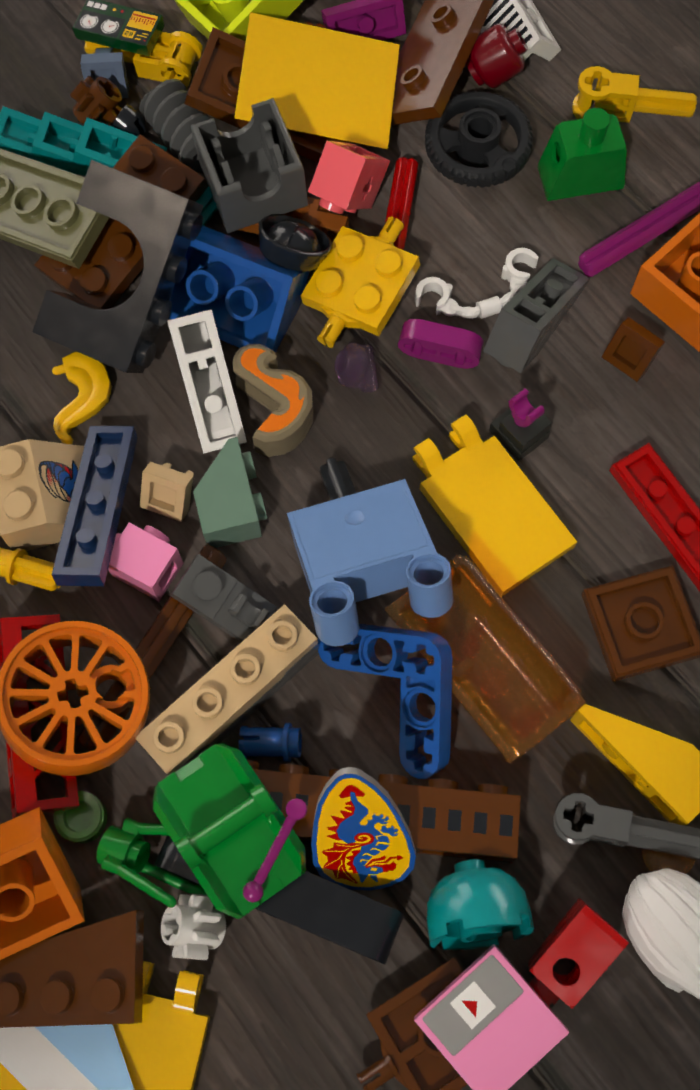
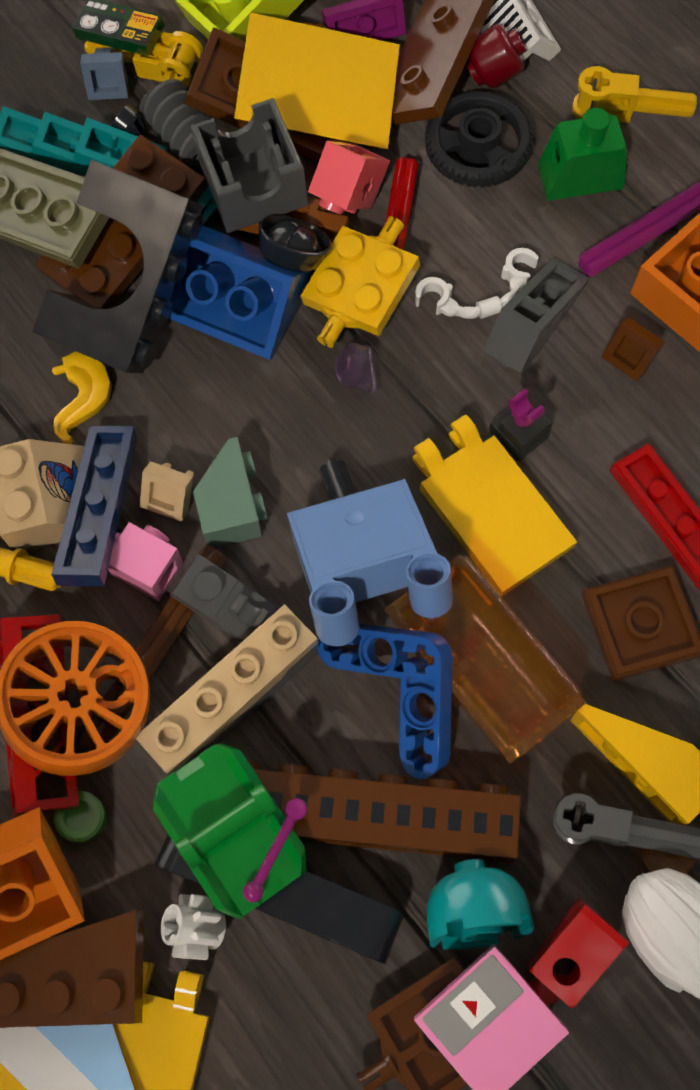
(96, 100): reddish brown gear -> none
(127, 854): green plant -> none
(206, 380): white slope -> none
(271, 742): blue pin -> none
(280, 392): dark tan animal -> none
(360, 834): shield -> none
(440, 343): magenta beam -> none

